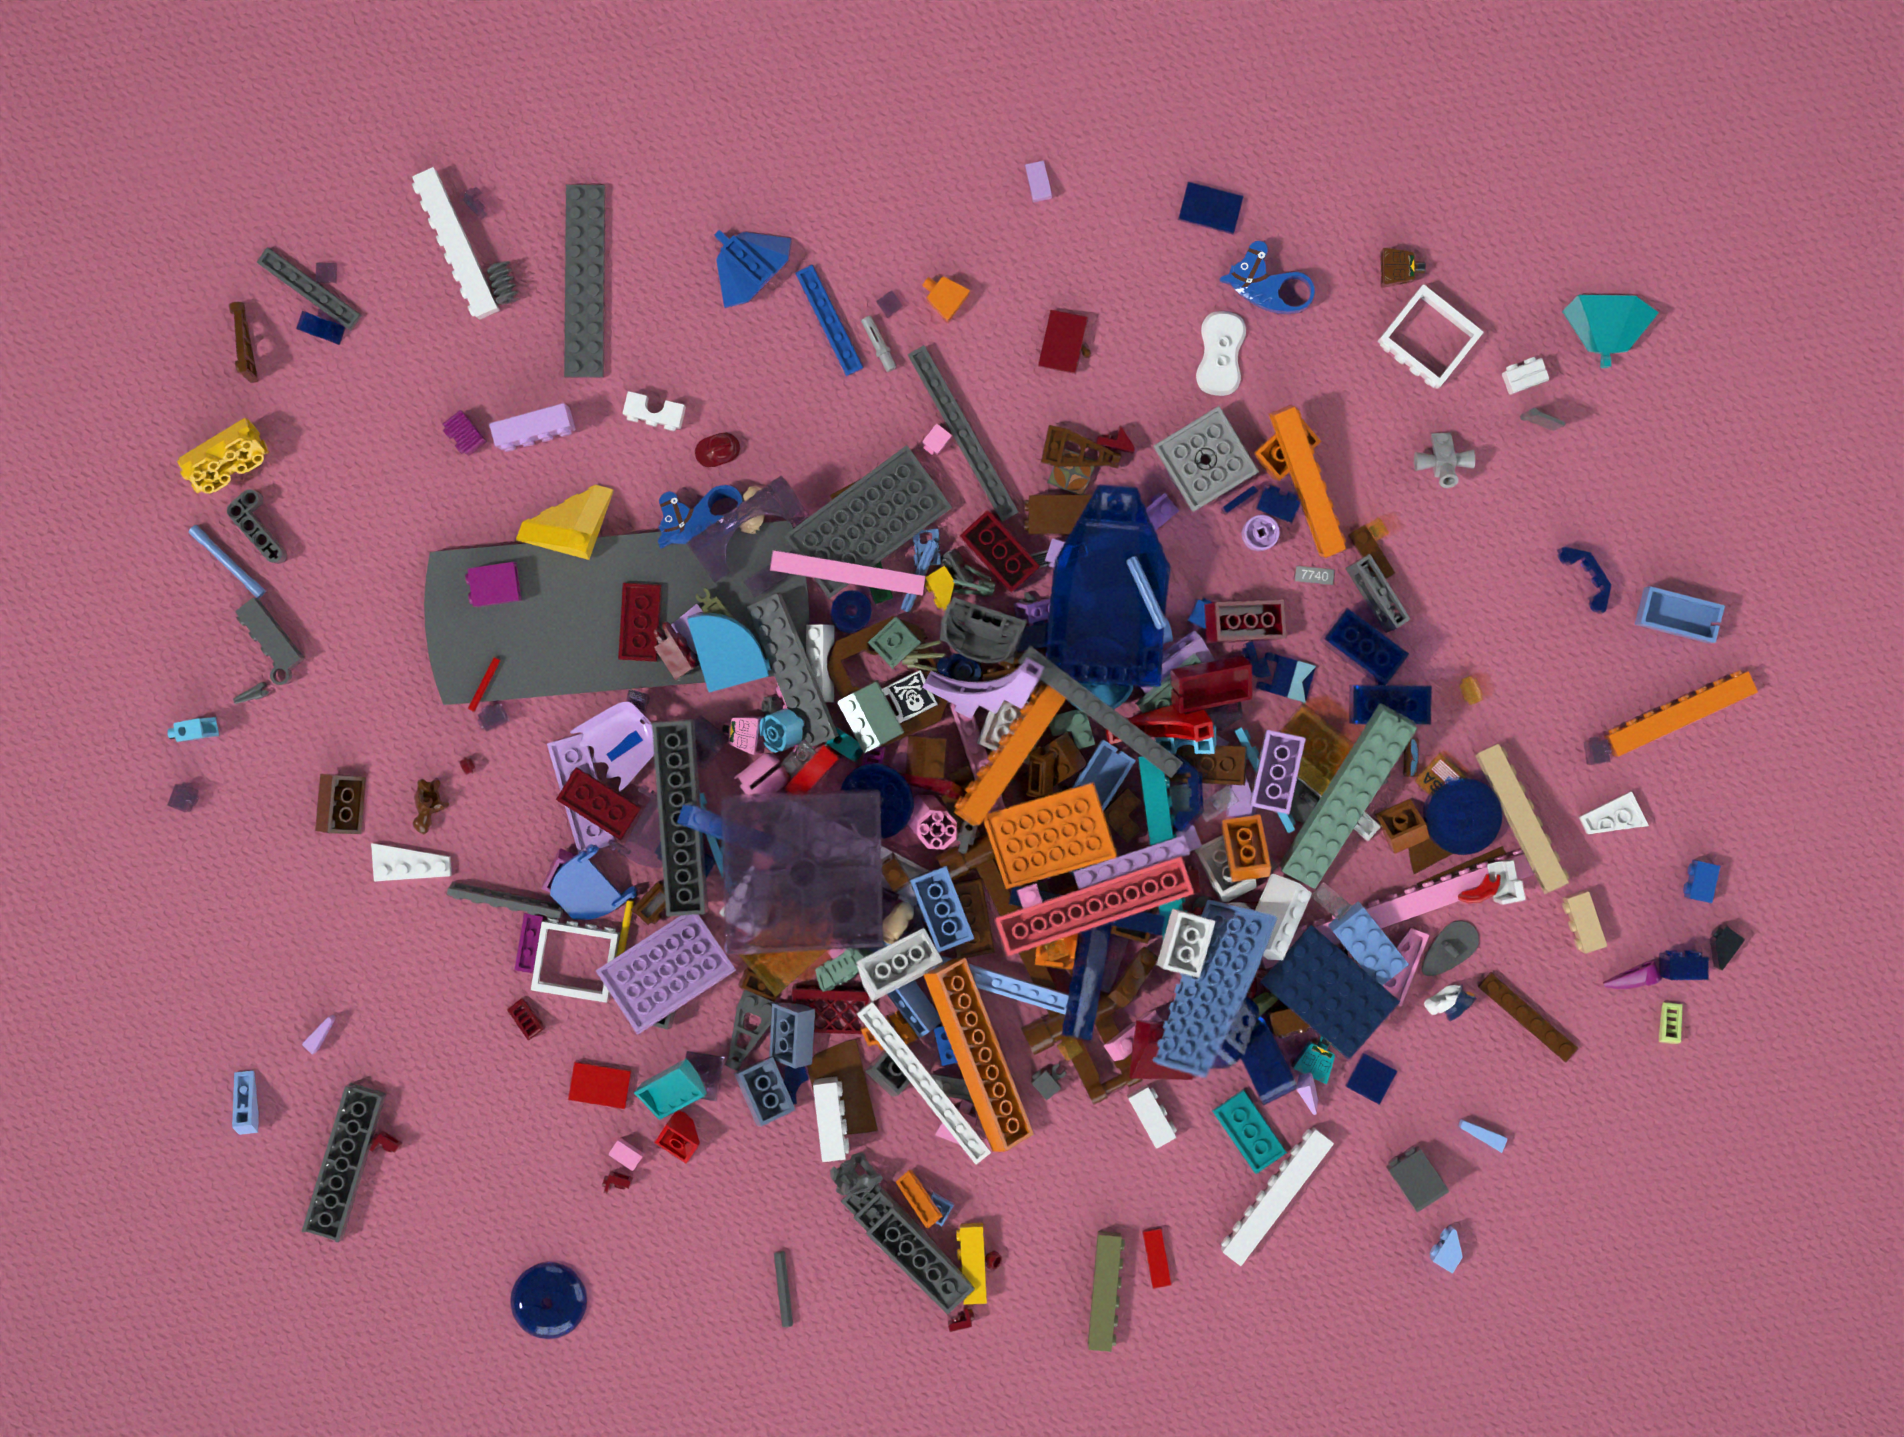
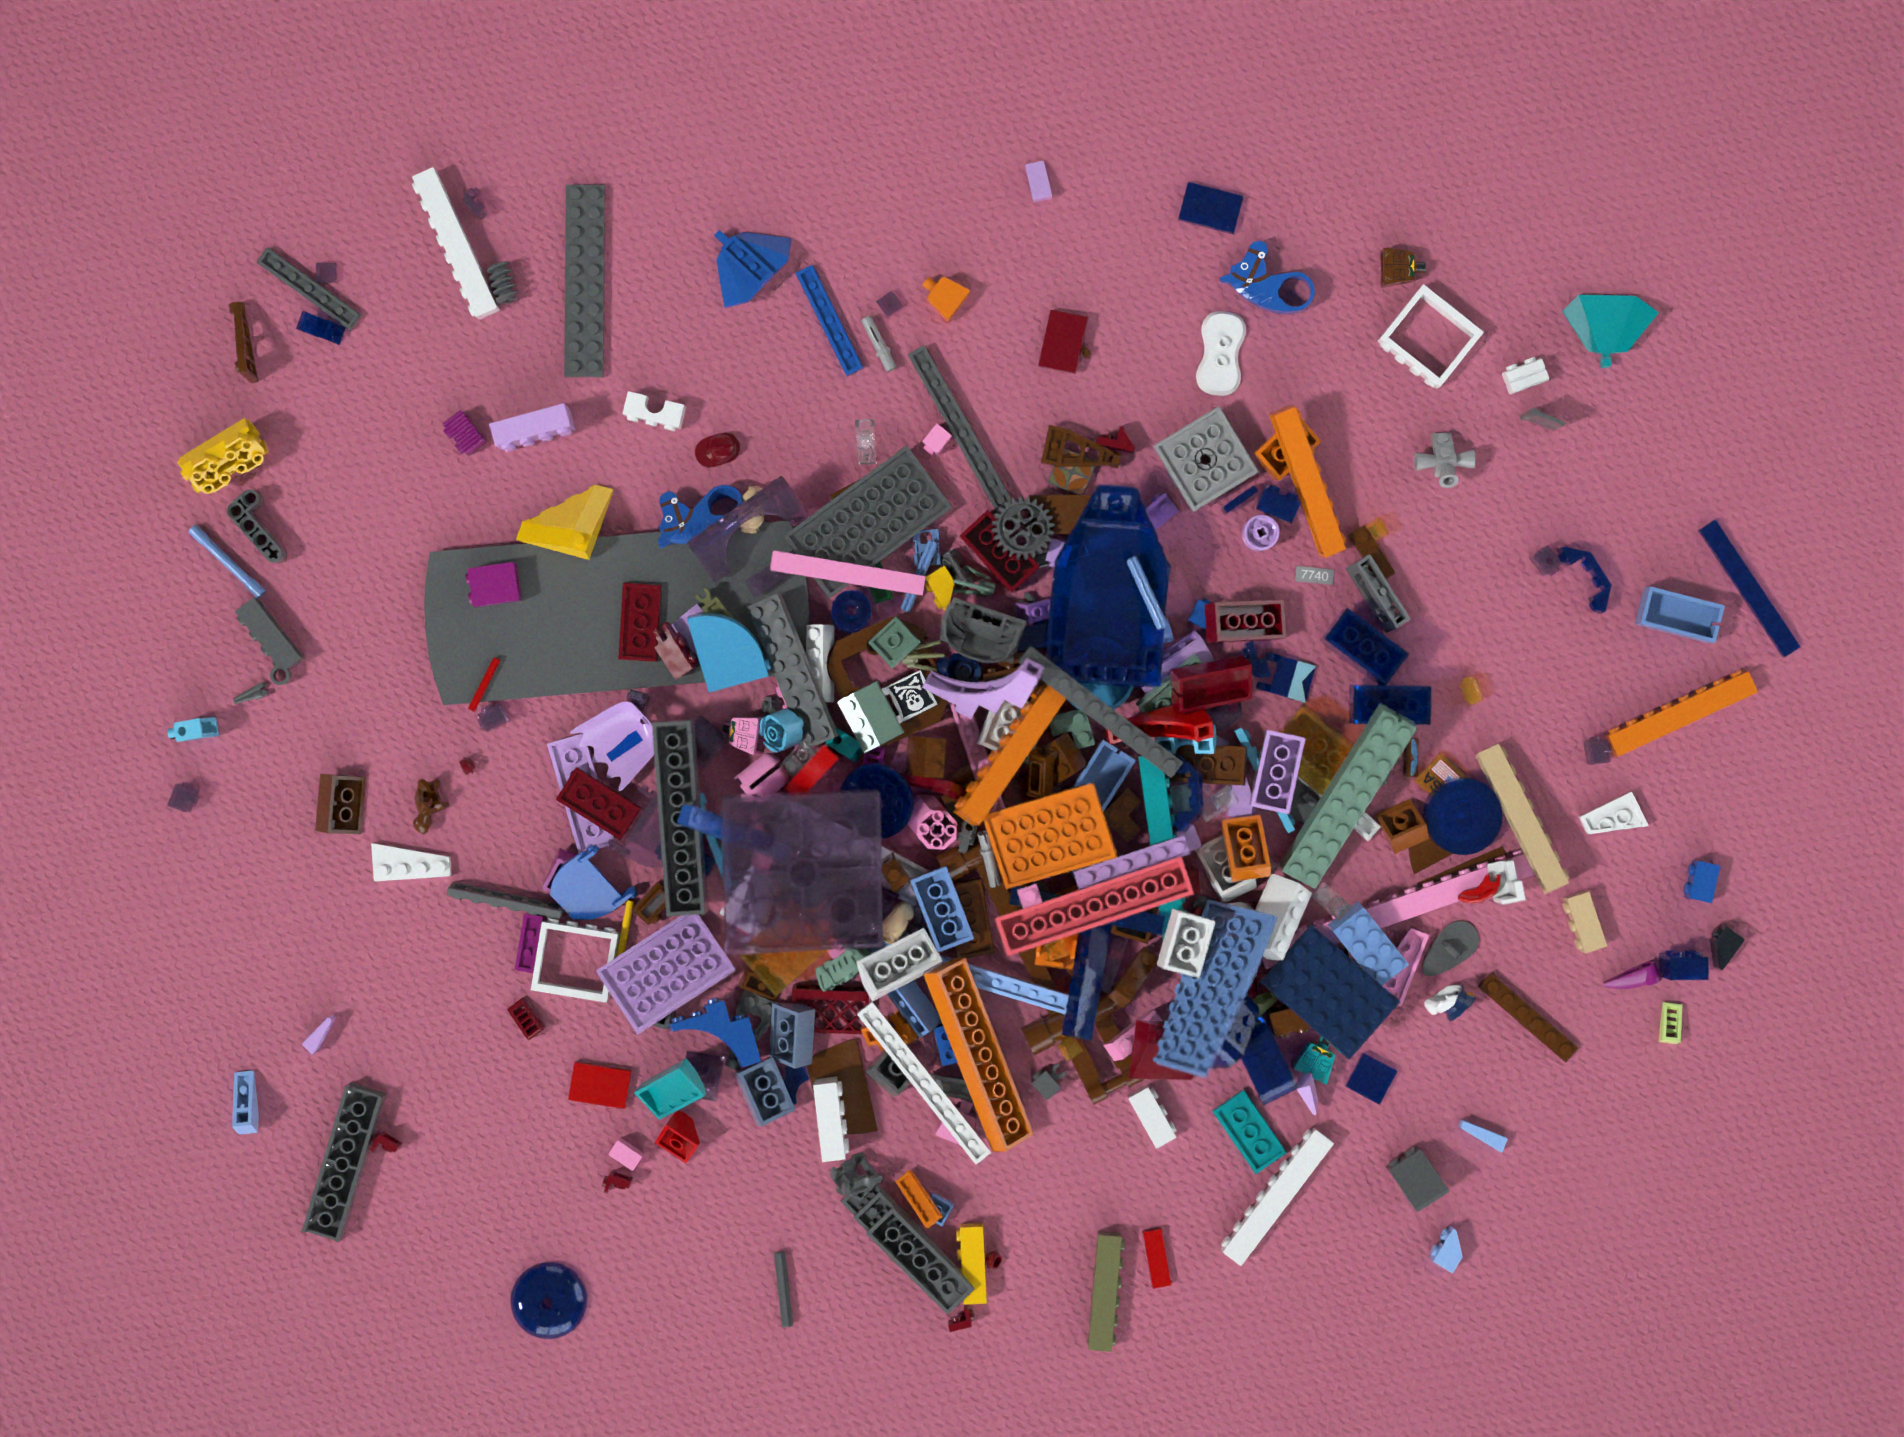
(715, 1020): none -> blue arch
(865, 441): none -> clear slope
(989, 859): none -> light grey pin
(1012, 514): none -> dark grey gear
(1546, 561): none -> clear purple brick
(1749, 588): none -> clear blue tile

